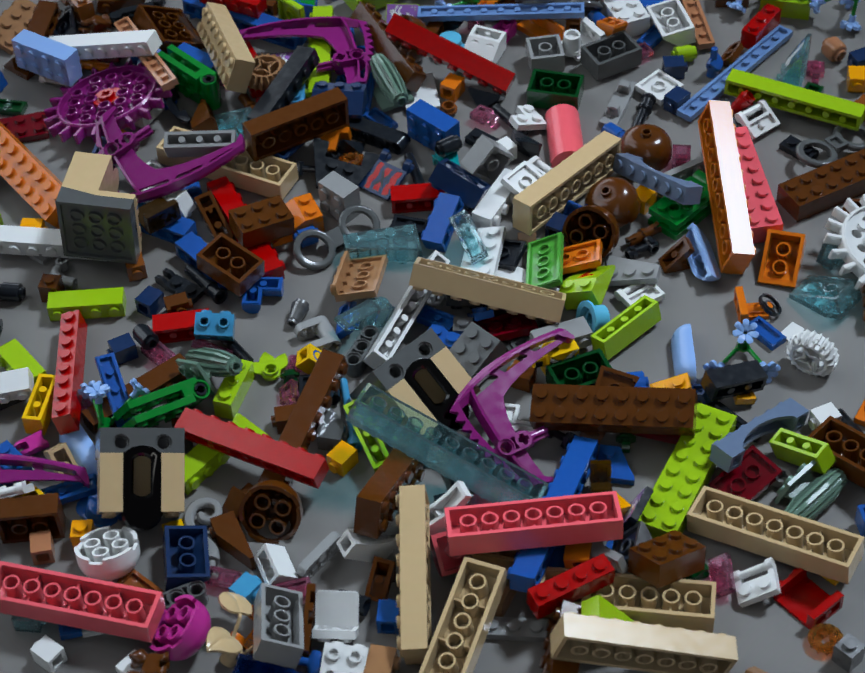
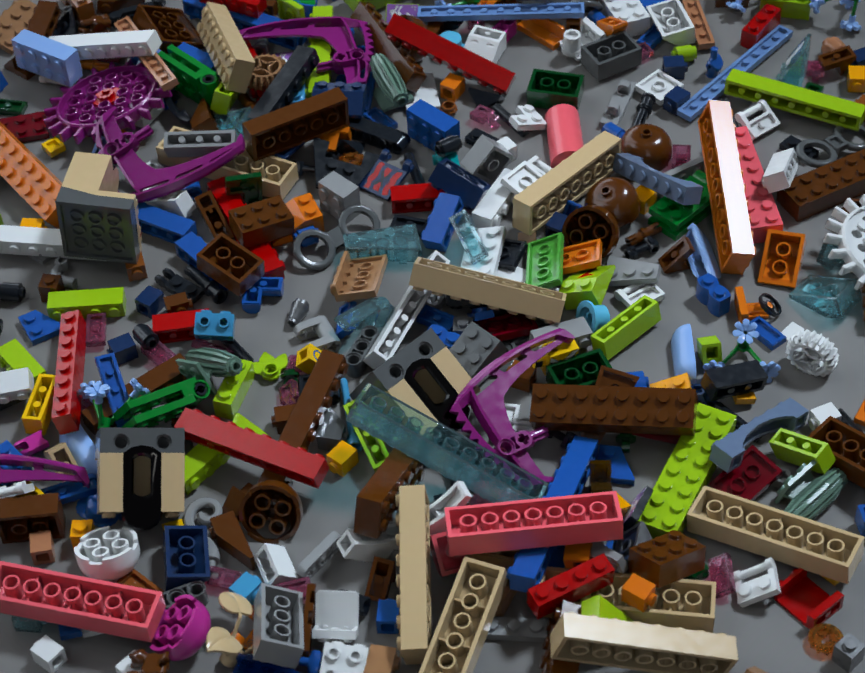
(39, 326): none -> blue wing
(53, 147): none -> yellow plate
(96, 329): none -> clear pink plate
(158, 214): dark brown bracket -> none
(223, 100): none -> lime brick
(248, 184): none -> dark green plate
(261, 46): none -> flat silver cone
(526, 144): black slope -> none
(545, 53): light grey brick -> none
(639, 592): none -> orange brick
(709, 349): none -> lime brick
(713, 295): none -> blue brick
(732, 53): reddish brown plate -> none
(743, 101): red cone -> none
(780, 171): none -> white brick
(837, 59): none -> reddish brown slope

